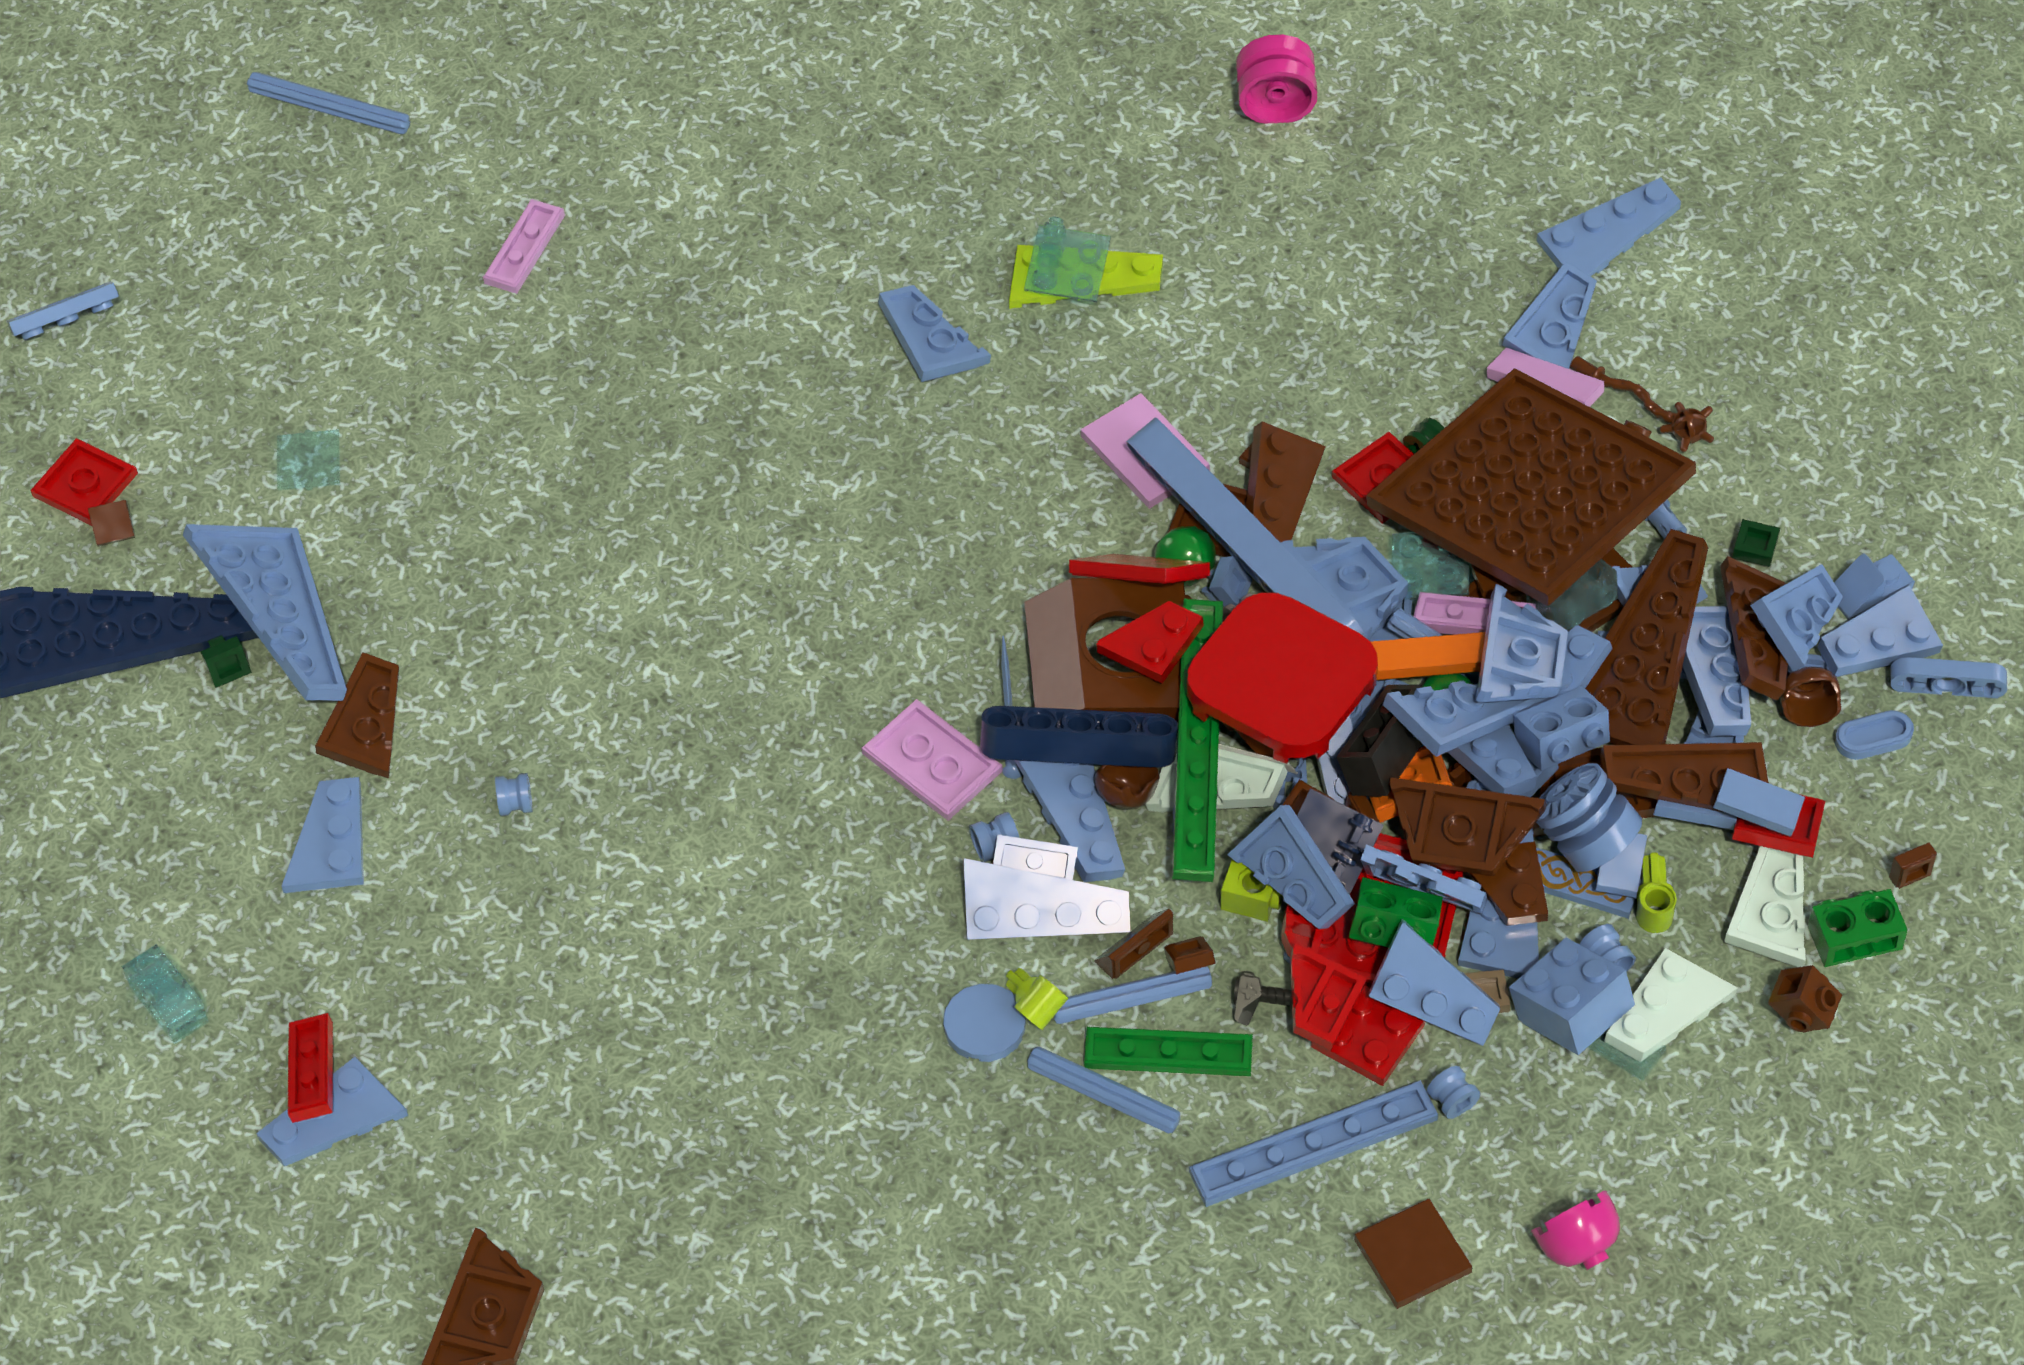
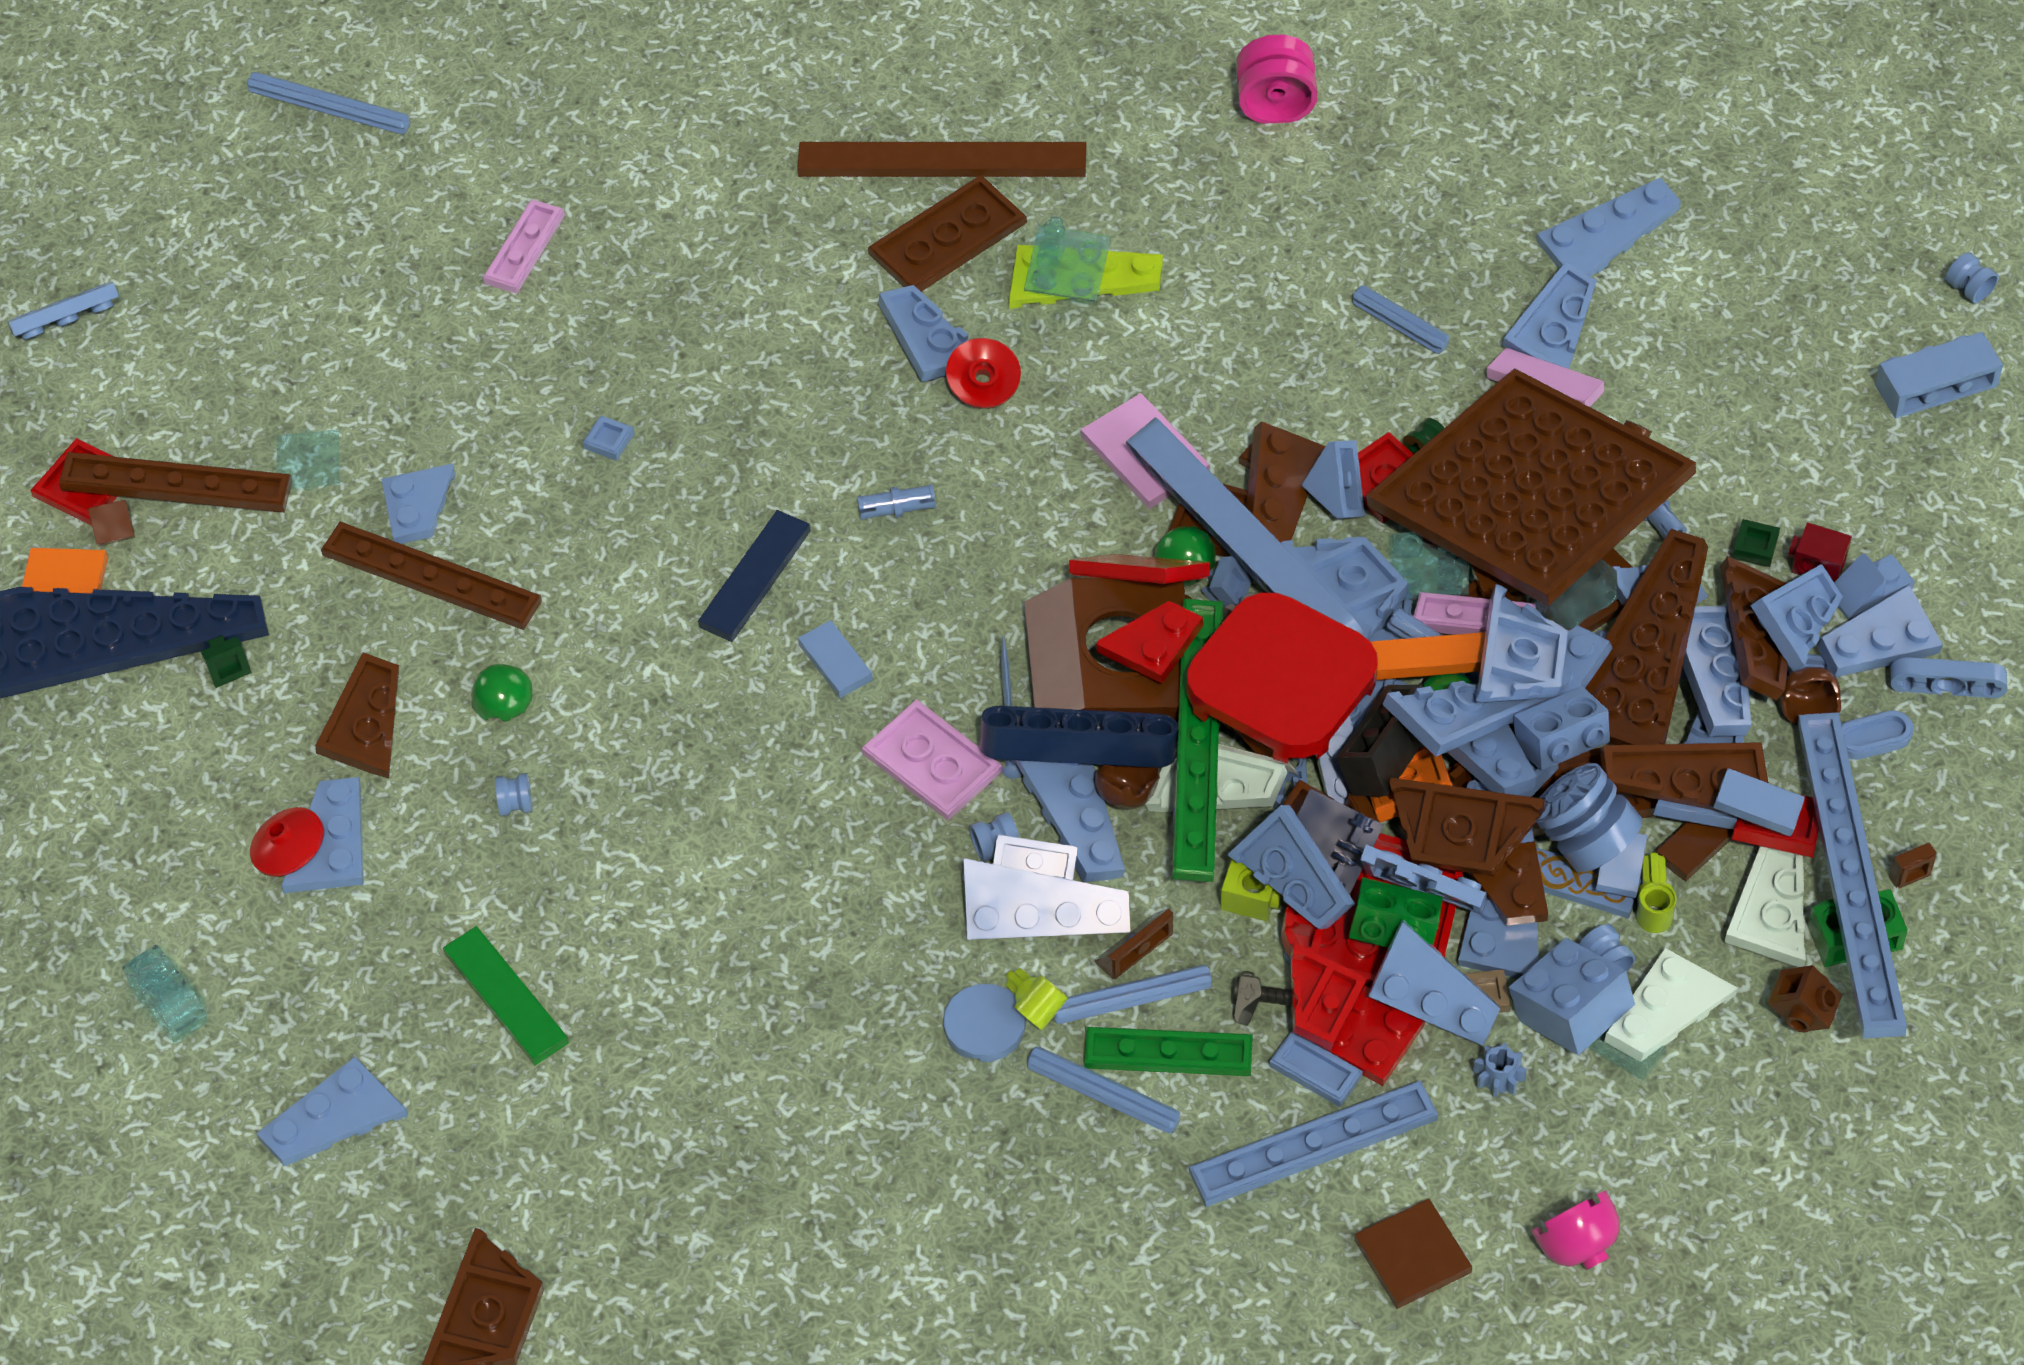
(65, 568): none -> orange tile
(175, 482): none -> reddish brown tile
(275, 593): medium blue wing -> none
(286, 841): none -> red dish
(310, 1068): red tile -> none
(416, 501): none -> medium blue wing
(431, 575): none -> reddish brown tile
(501, 692): none -> green hair
(505, 995): none -> green tile
(608, 438): none -> medium blue tile
(754, 576): none -> dark blue tile
(835, 659): none -> medium blue tile
(896, 502): none -> medium blue pin
(942, 159): none -> reddish brown tile
(947, 234): none -> reddish brown tile
(986, 358): none -> red dish
(1189, 955): reddish brown tile -> none
(1316, 1069): none -> medium blue tile
(1337, 480): none -> medium blue slope
(1401, 319): none -> medium blue axle
(1453, 1092): medium blue wheel -> none
(1497, 1080): none -> medium blue gear
(1687, 425): reddish brown piece -> none
(1693, 847): none -> reddish brown tile
(1818, 547): none -> dark red brick
(1851, 877): none -> medium blue plate
(1938, 374): none -> medium blue brick
(1972, 277): none -> medium blue wheel

